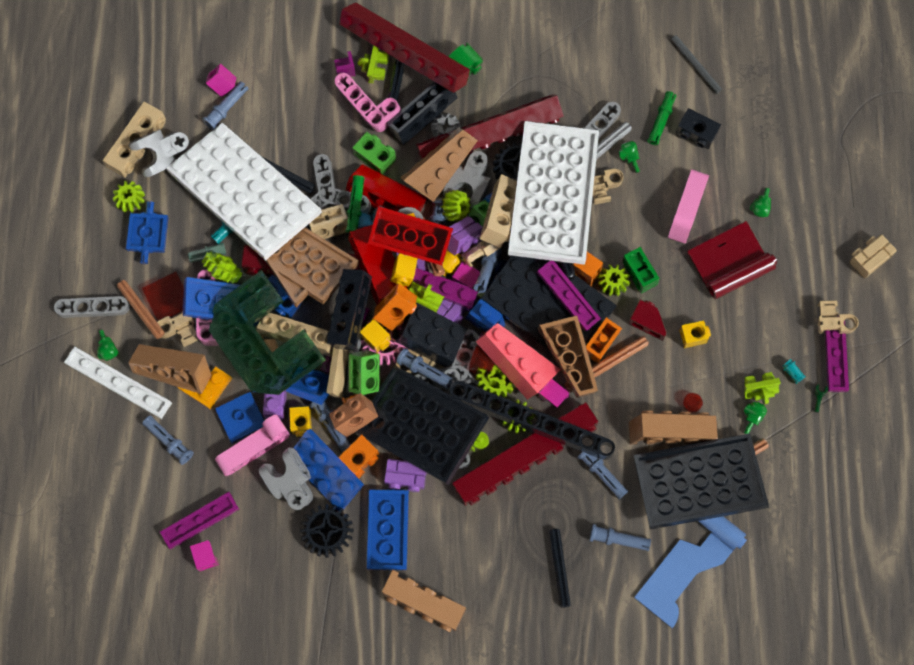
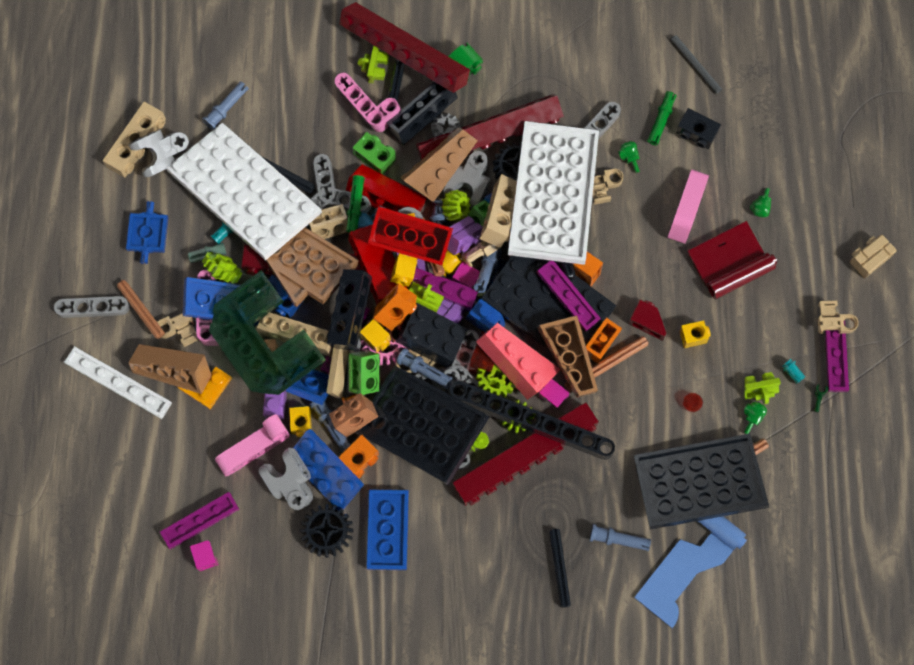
(106, 348): green piece -> none
(131, 201): lime gear -> none
(165, 295): clear red tile -> none
(173, 445): sand blue pin -> none
(221, 80): dark pink panel -> none
(240, 417): blue plate -> none
(345, 65): magenta panel -> none
(404, 475): medium lavender brick -> none
(423, 601): medium nougat wedge -> none
(596, 465): sand blue pin -> none
(613, 138): light grey axle -> none
(622, 280): lime gear -> none
(640, 270): green brick -> none
(672, 427): medium nougat wedge -> none

